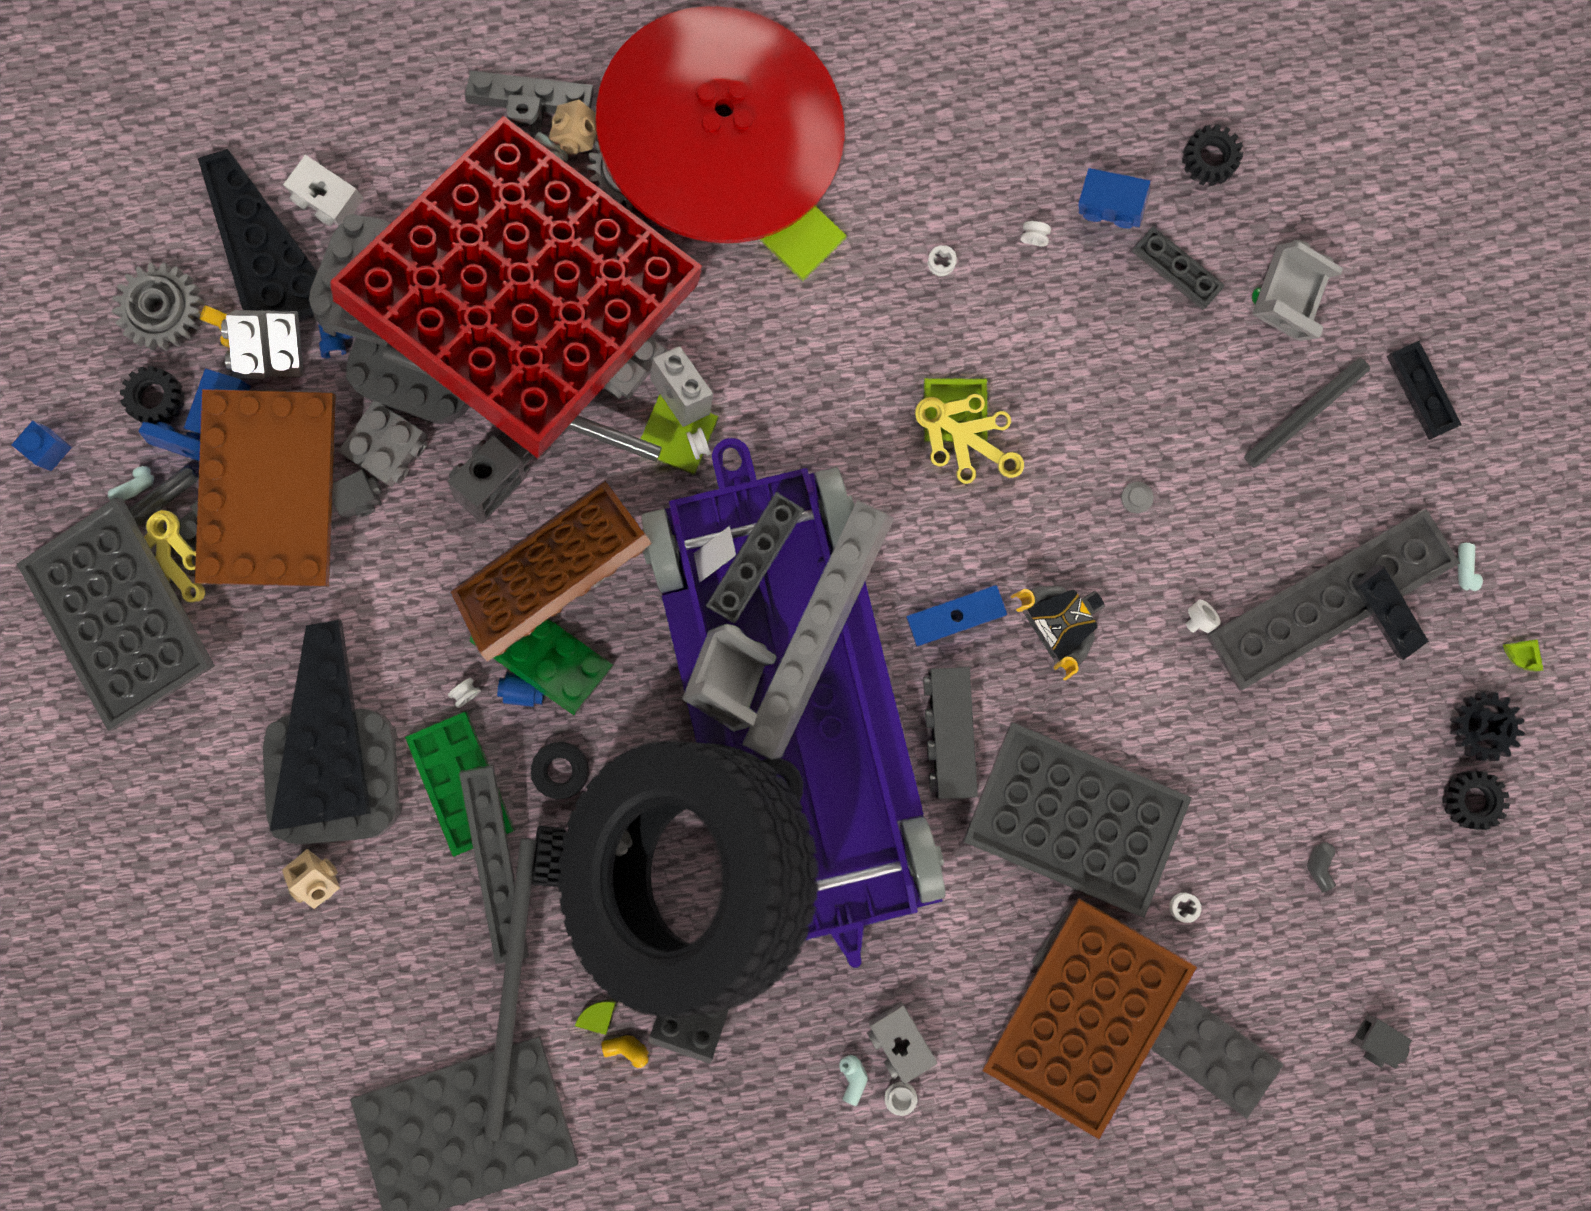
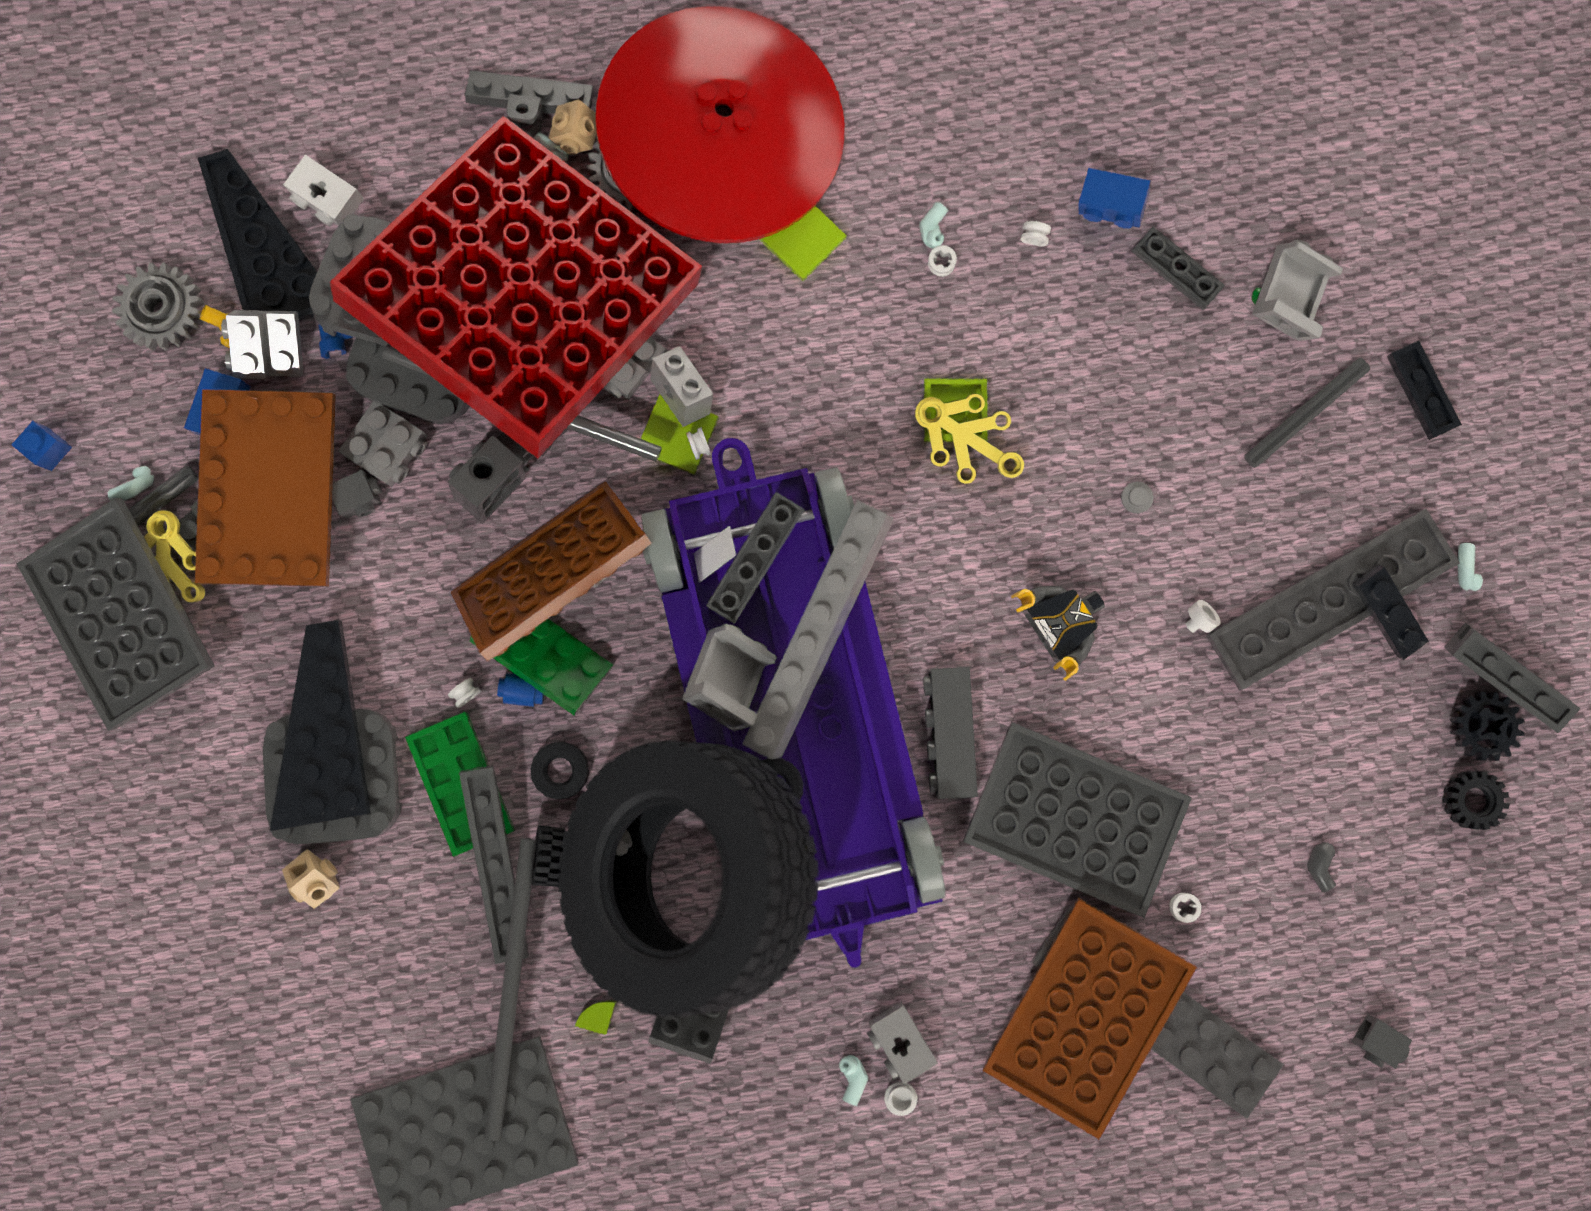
(139, 382): black tyre -> none
(165, 437): blue tile -> none
(628, 1047): yellow arm -> none
(930, 226): none -> light aqua arm
(975, 610): blue tile -> none
(1222, 141): black tyre -> none
(1511, 678): none -> dark grey brick
(1525, 654): lime tile -> none

